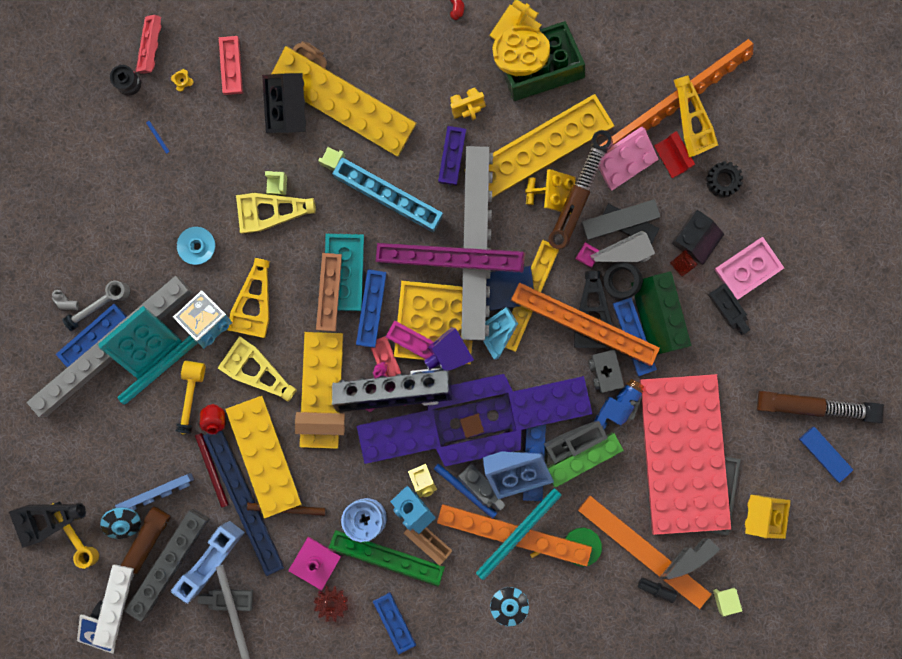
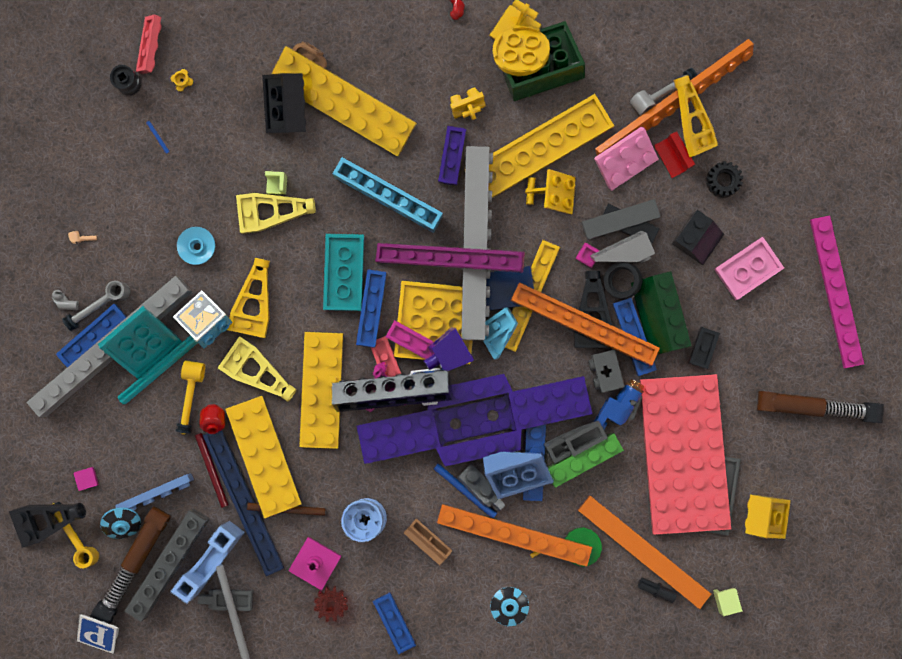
(75, 237): none -> light nougat hand
(86, 478): none -> dark pink tile
(113, 606): white plate -> none
(230, 65): coral plate -> none
(320, 423): medium nougat piece -> none
(329, 292): nougat plate -> none
(331, 158): yellowish green panel -> none
(387, 558): green tile -> none
(412, 509): dark azure brick -> none
(422, 481): light yellow bracket -> none
(472, 425): reddish brown tile -> none
(518, 534): teal axle -> none
(580, 192): piece -> none
(643, 101): none -> light grey piece
(683, 263): clear red plate -> none
(690, 559): dark grey slope -> none
(704, 348): none -> black plate
(729, 308): black hinge -> none
(826, 454): blue tile -> none
(836, 292): none -> dark pink plate

